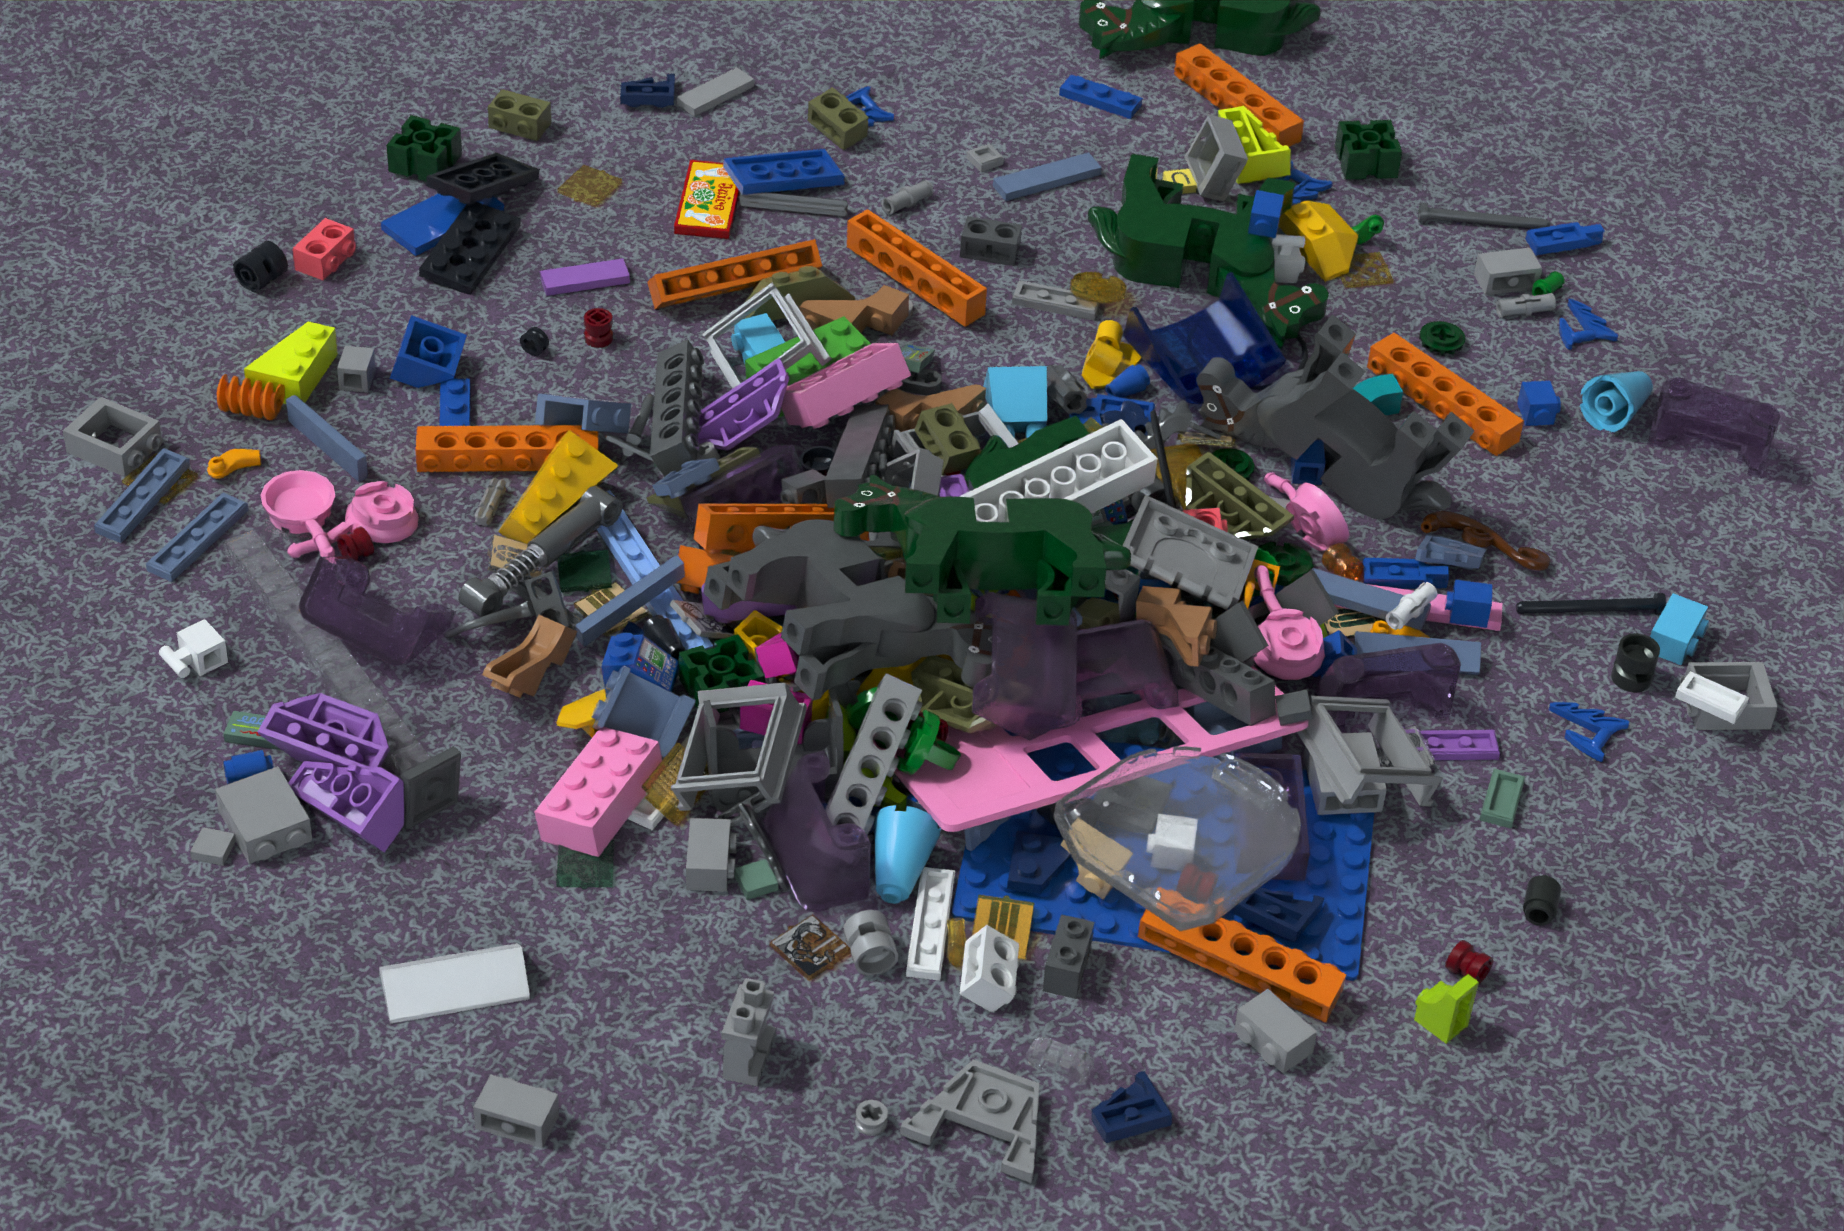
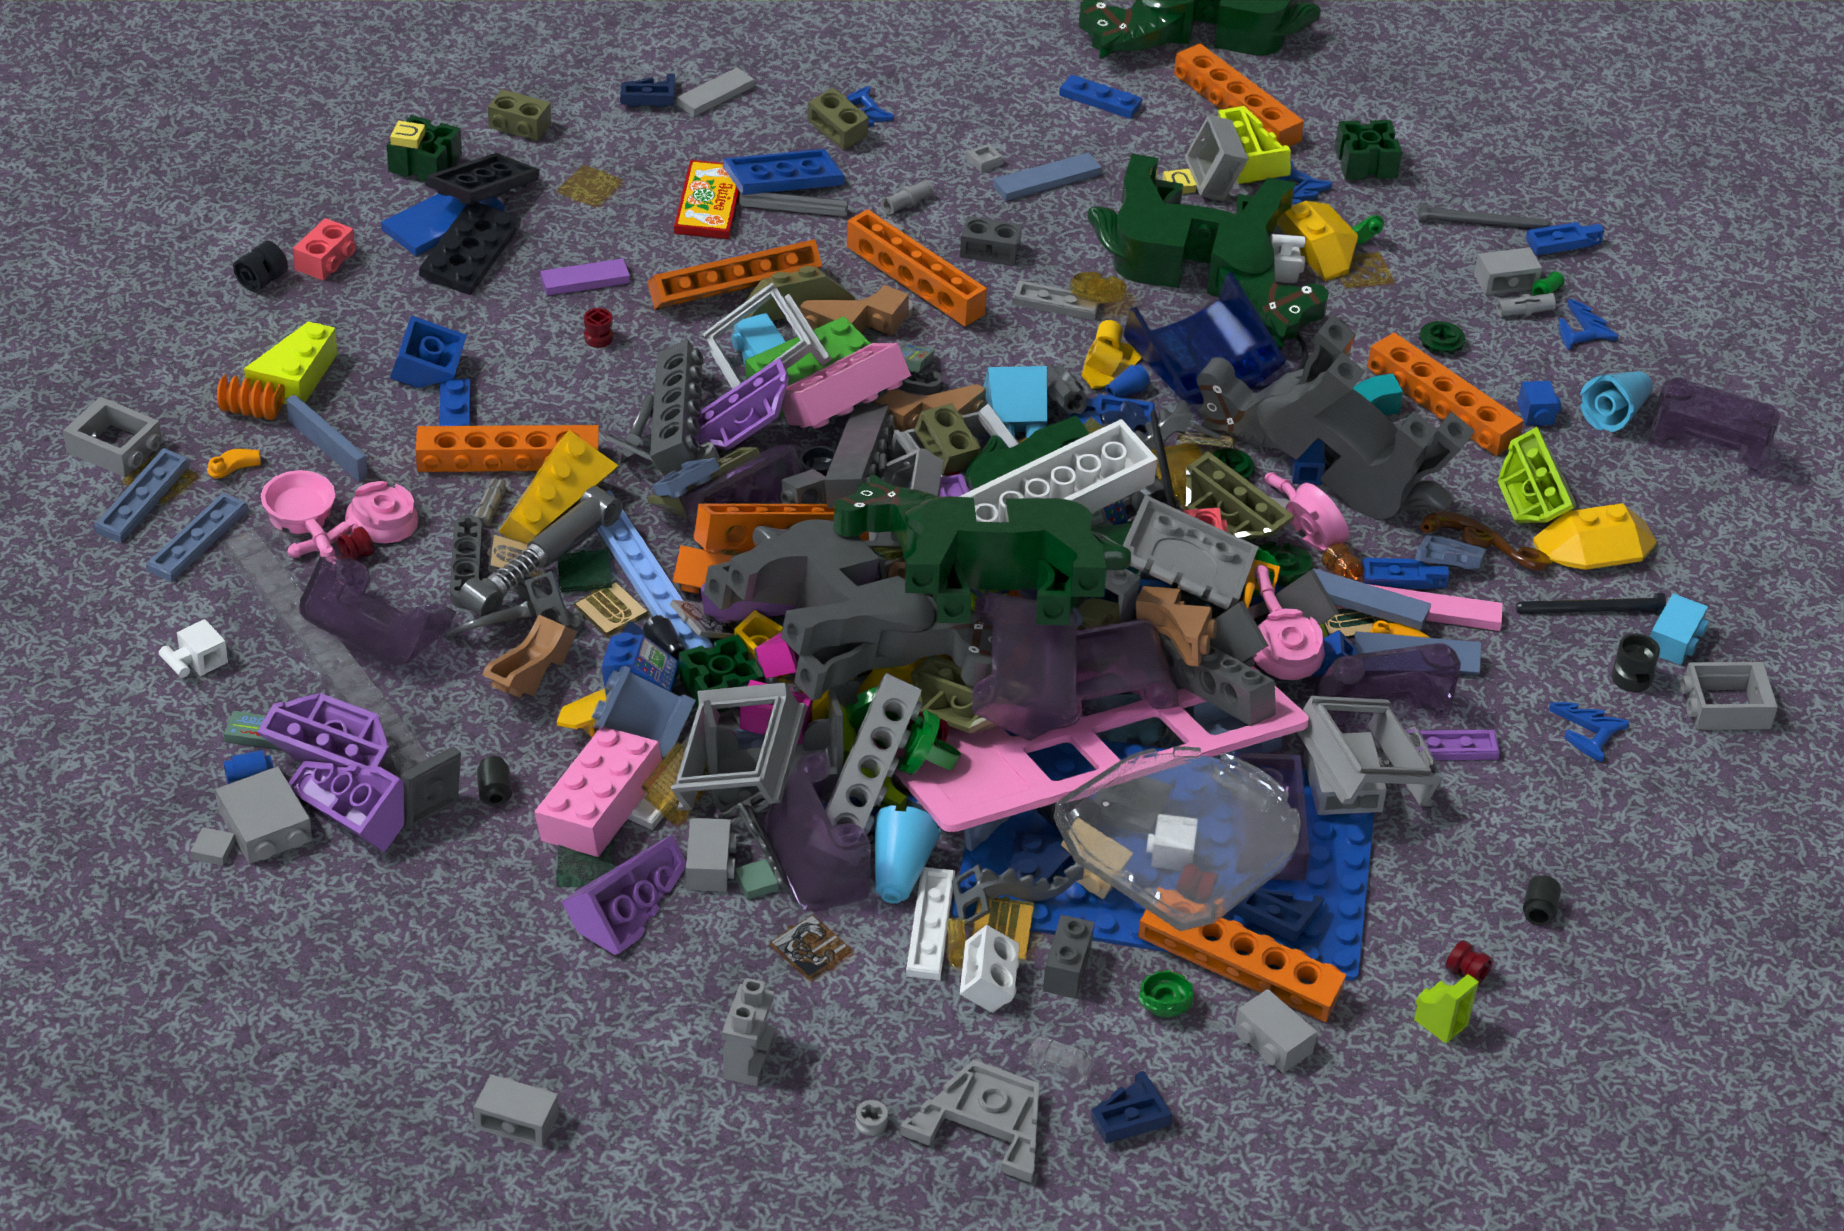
(356, 369): light grey brick -> none
(407, 134): none -> light yellow tile
(454, 983): white slope -> none
(465, 561): none -> dark grey beam
(494, 781): none -> pearl dark grey brick
(534, 341): black bush -> none
(588, 412): sand blue panel -> none
(621, 900): none -> medium lavender wedge
(630, 600): sand blue tile -> none
(870, 942): light grey wheel -> none
(1008, 884): none -> dark grey piece
(1166, 994): none -> green hair
(1265, 214): blue brick -> none
(1293, 707): dark grey tile -> none
(1411, 606): white pin -> none
(1469, 603): blue brick -> none
(1502, 798): sand green tile -> none
(1534, 481): none -> lime wedge
(1596, 538): none -> yellow wedge
(1712, 697): white tile -> none

